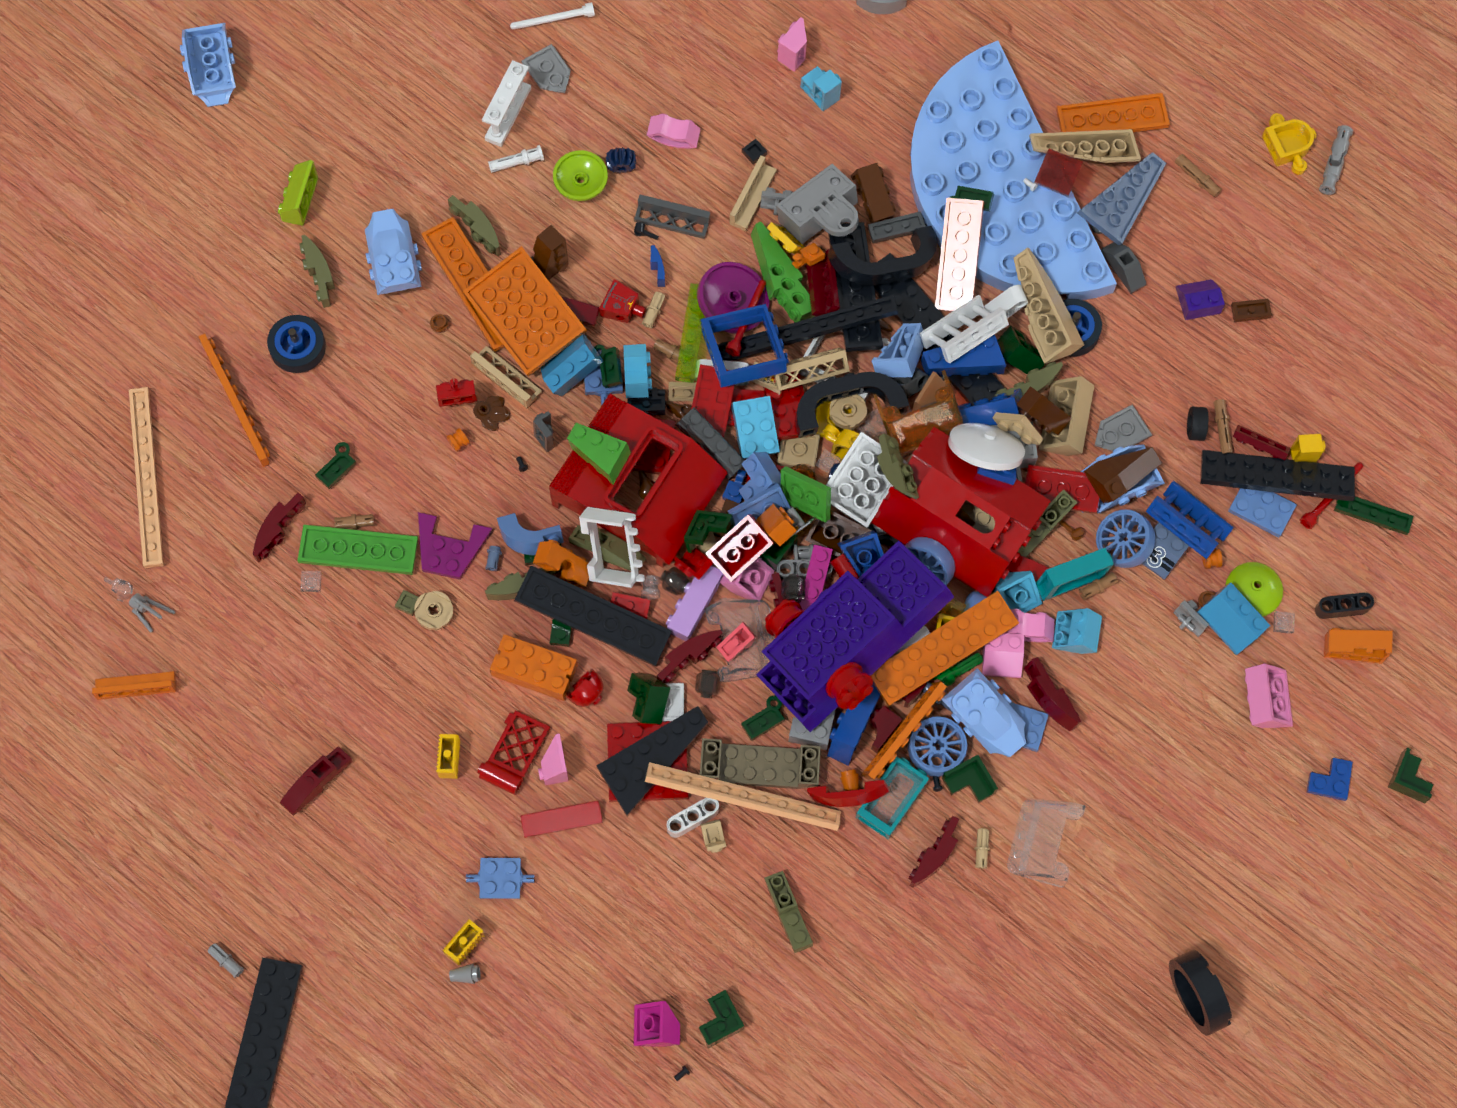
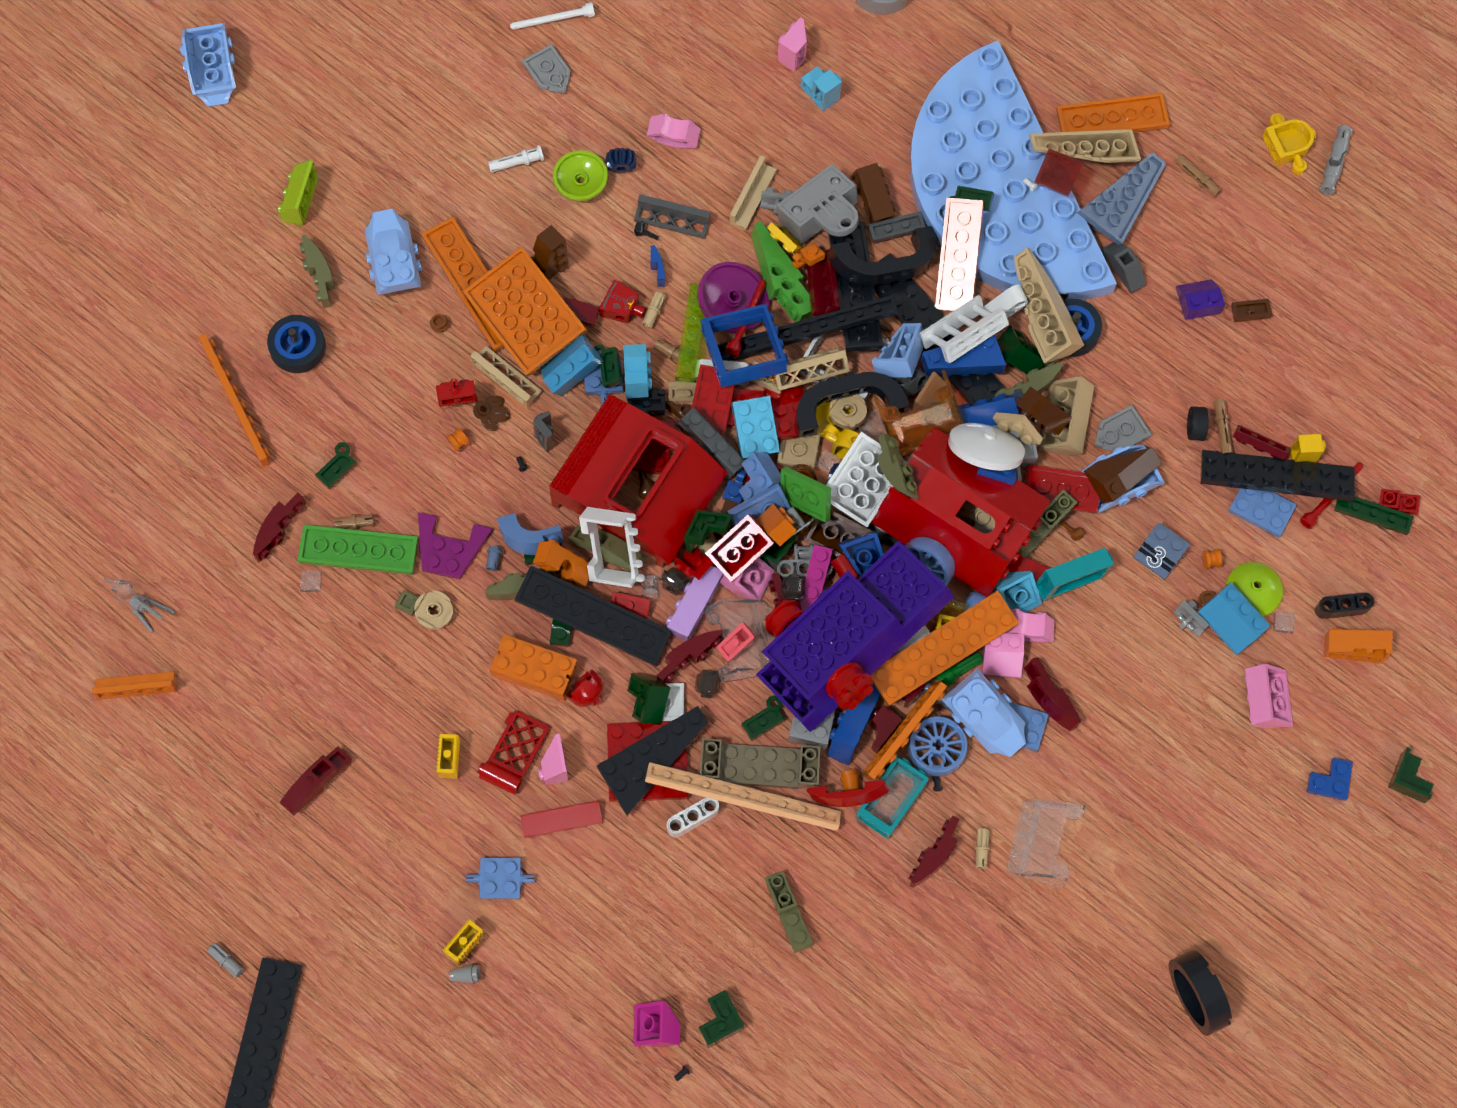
(146, 478): light nougat plate -> none
(479, 225): olive slope -> none
(506, 103): white fence -> none
(600, 450): bright green wedge -> none
(713, 836): tan bracket -> none
(753, 151): black tile -> none
(971, 774): dark green panel -> none
(1077, 631): medium azure slope -> none
(1098, 586): medium nougat pin -> none
(1145, 531): medium blue piece -> none
(1183, 527): blue fence -> none
(1401, 502): none -> red slope

